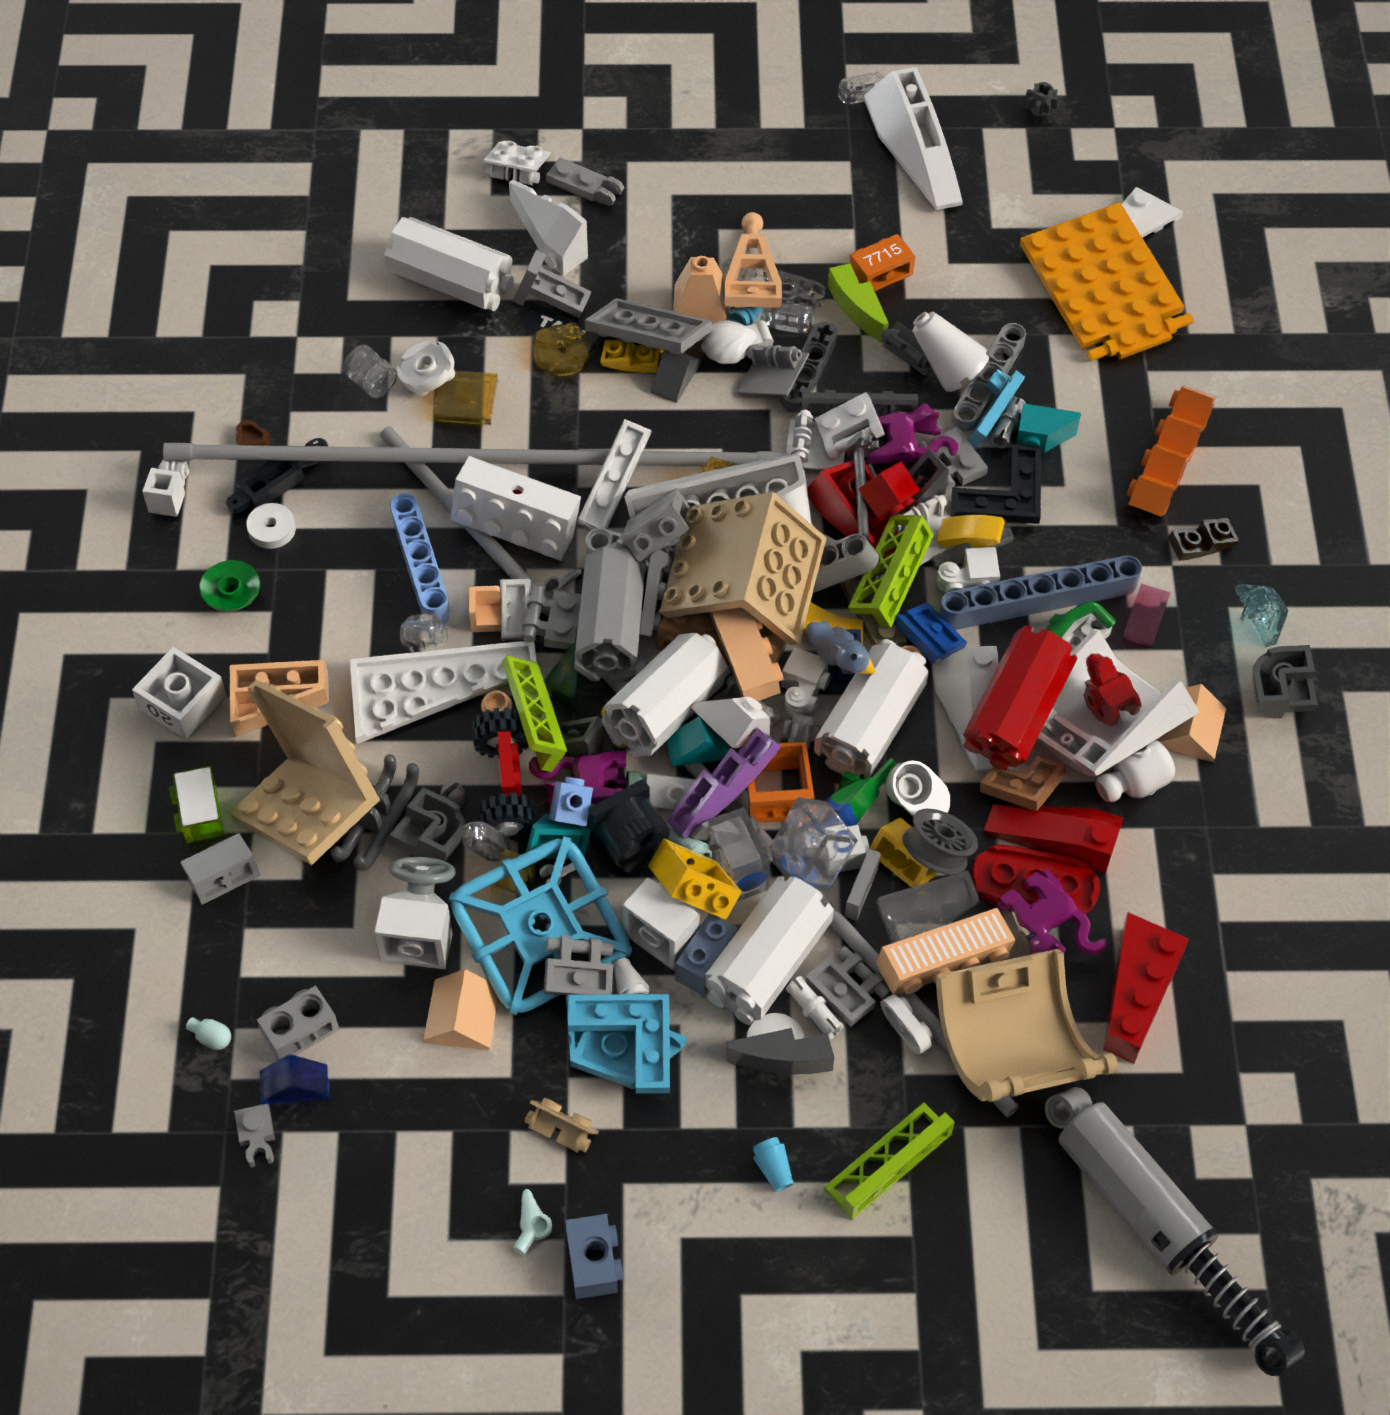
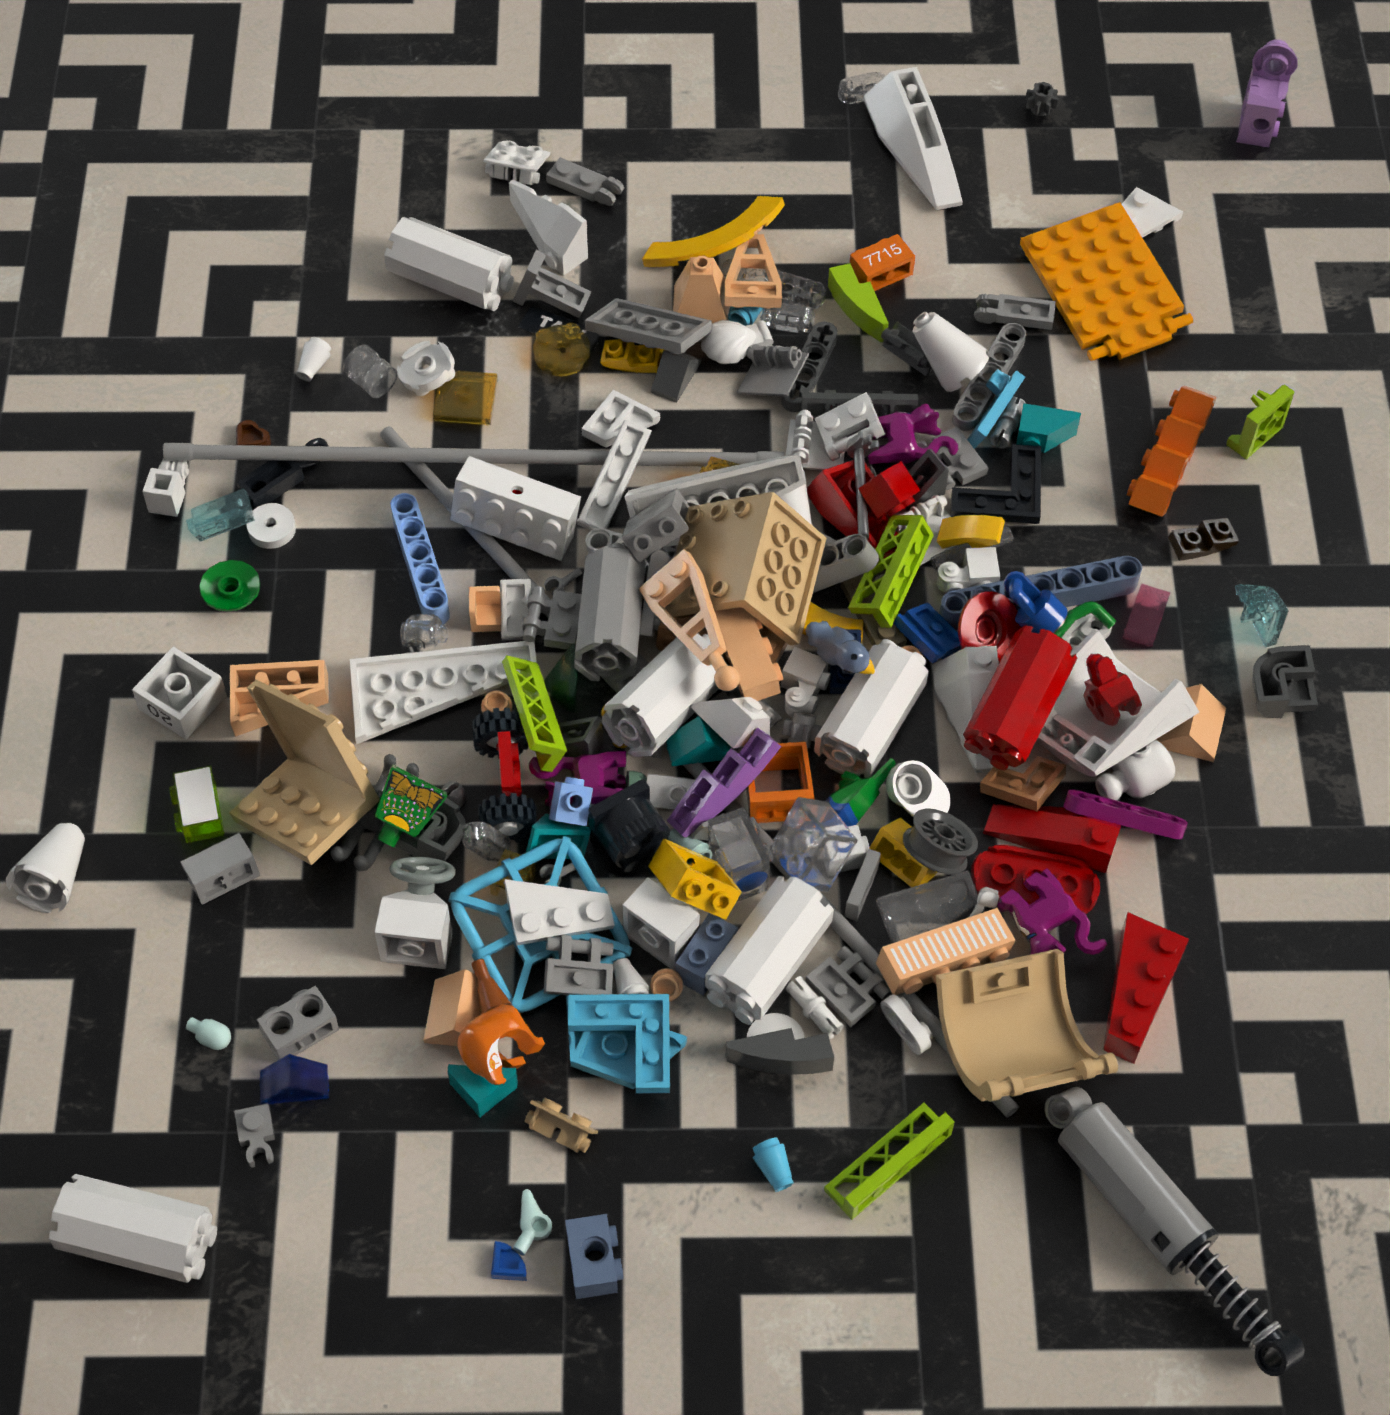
(48, 870): none -> white cone
(132, 1228): none -> white brick
(220, 515): none -> clear light blue panel
(313, 357): none -> white cone
(406, 805): none -> torso
(477, 1090): none -> teal slope
(480, 1040): none -> orange piece
(488, 990): none -> dark orange cone
(507, 1263): none -> blue tile
(555, 911): none -> white wing
(609, 416): none -> white wing
(664, 588): none -> light nougat plate
(667, 982): none -> light nougat plate
(716, 242): none -> yellow tile
(986, 897): none -> white hand
(988, 621): none -> red hat
(1015, 309): none -> light grey hinge
(1037, 607): none -> blue piece
(1125, 814): none -> magenta beam
(1263, 421): none -> lime piece
(1265, 90): none -> lavender brick

